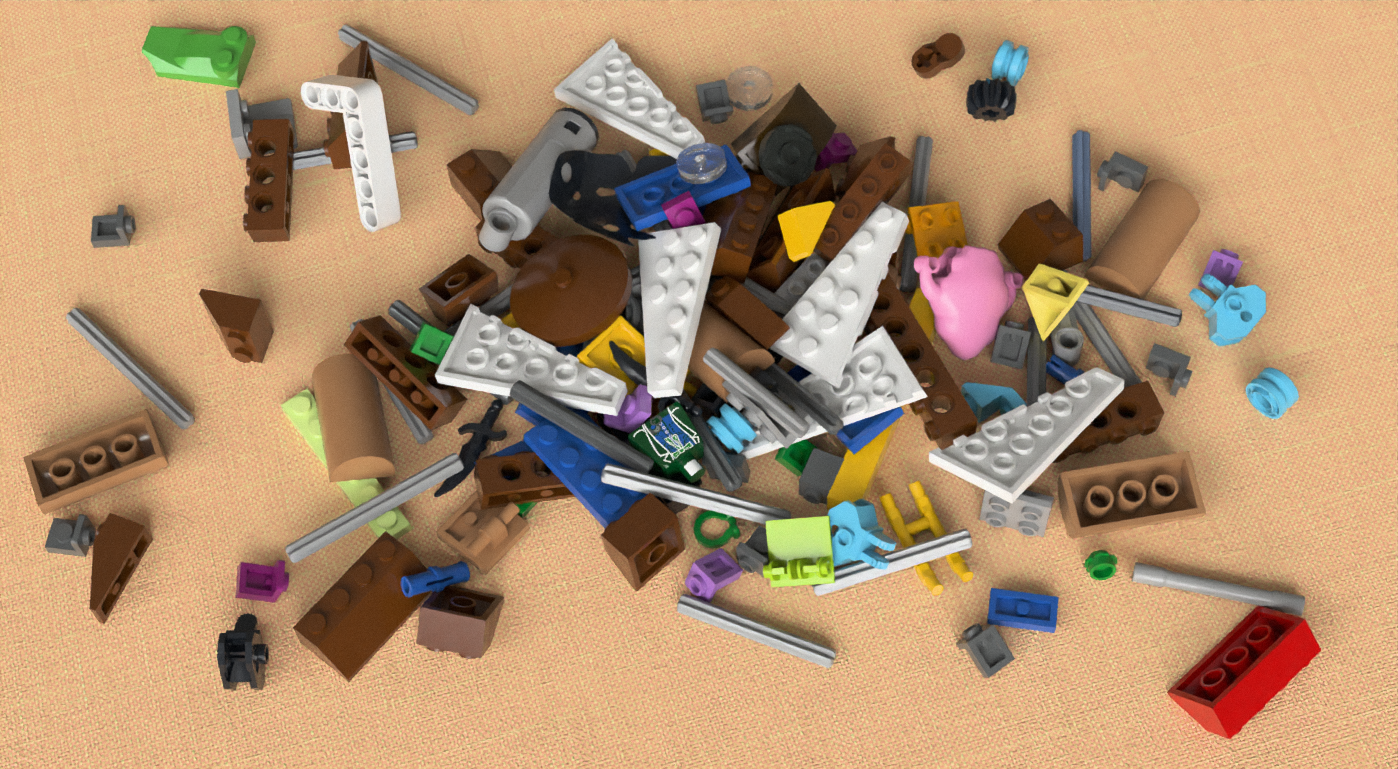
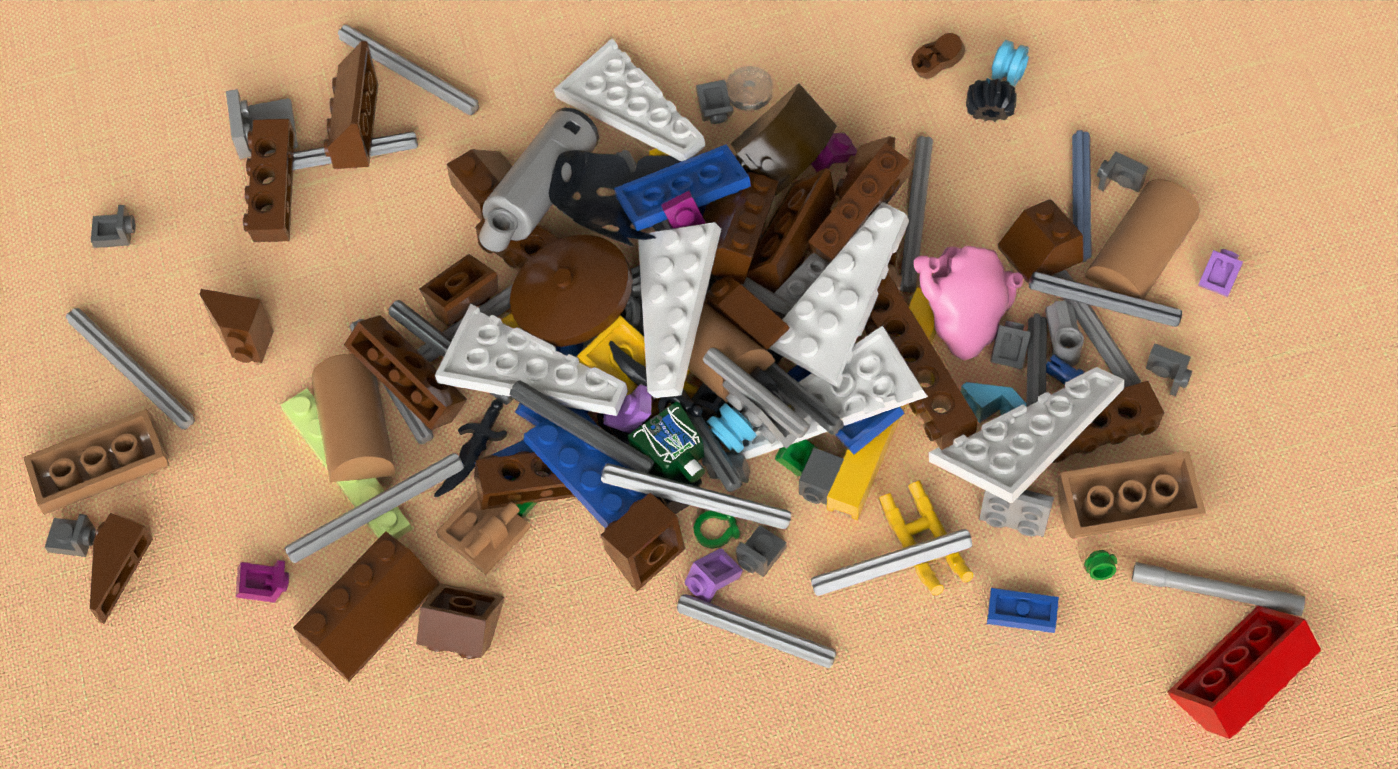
(200, 54): bright green slope -> none
(242, 654): black hinge -> none
(367, 142): white beam -> none
(431, 343): green plate -> none
(435, 579): blue pin -> none
(701, 163): clear piece -> none
(787, 155): pearl dark grey tile -> none
(799, 552): hinge -> none
(803, 227): yellow slope -> none
(858, 534): medium azure hinge -> none
(936, 228): light orange hinge -> none
(985, 648): dark grey bracket -> none
(1051, 296): light yellow slope -> none
(1233, 312): medium azure hinge -> none
(1272, 393): medium azure wheel -> none

